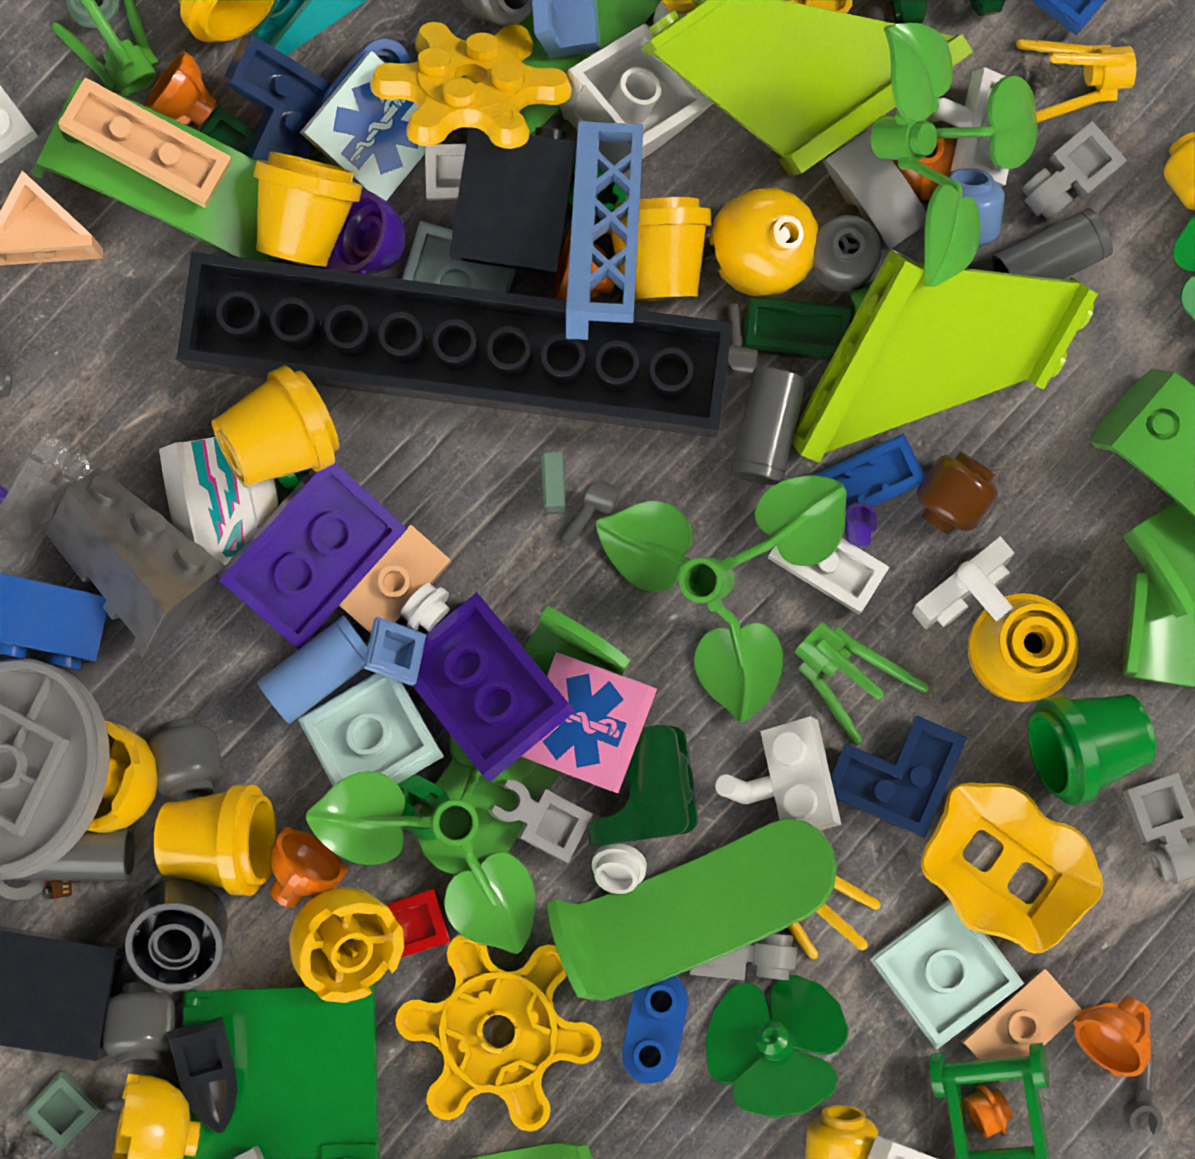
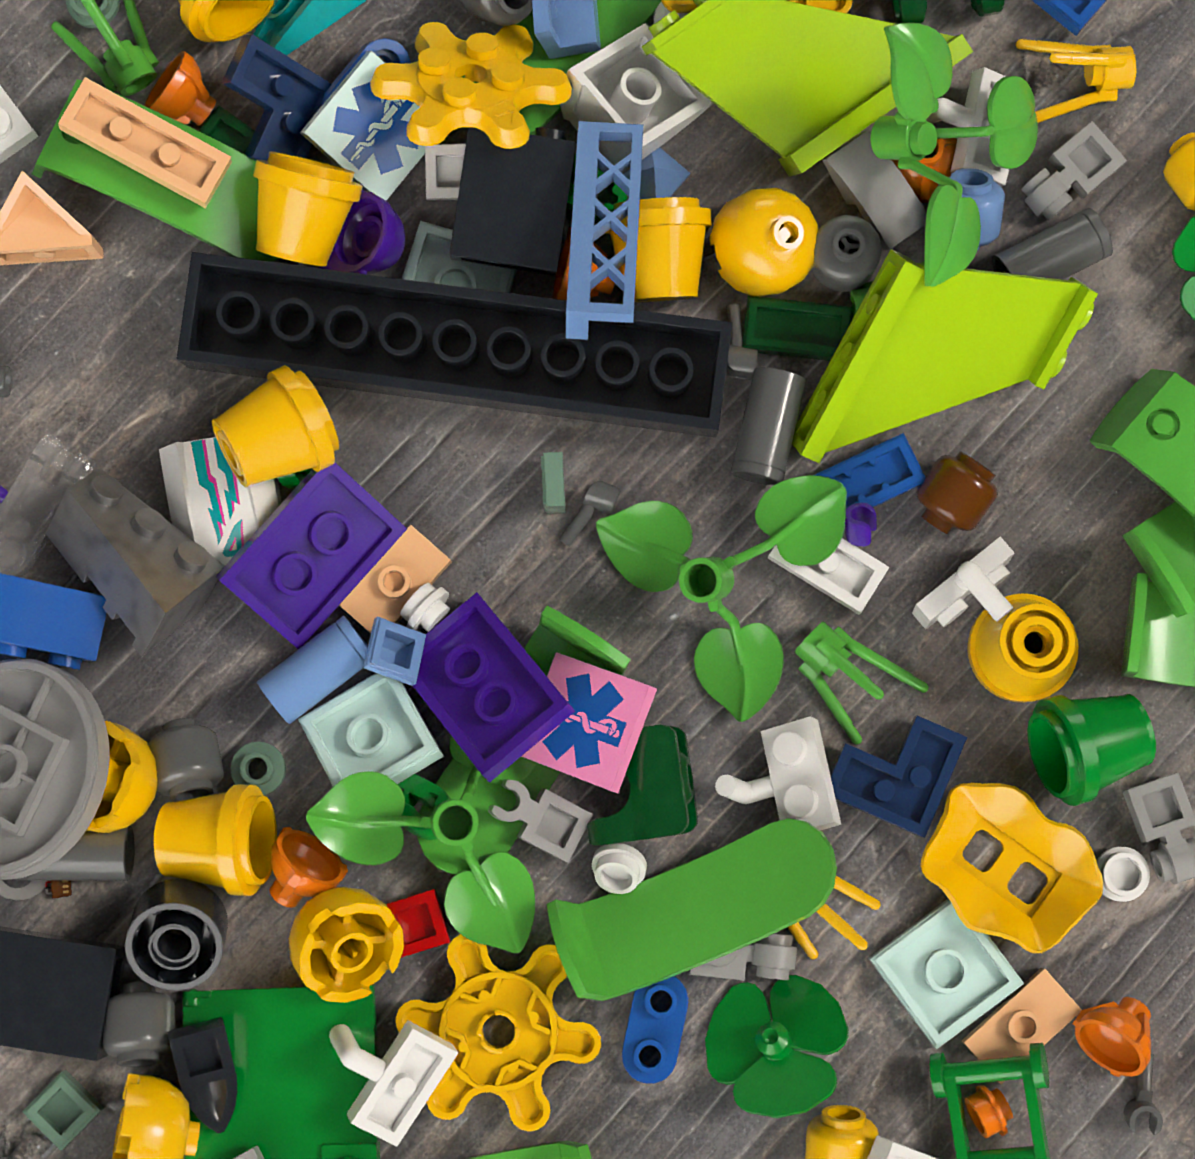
(275, 766): none -> sand green plate
(396, 1083): none -> white plate
(660, 175): none -> medium blue slope
(1123, 873): none -> white plate

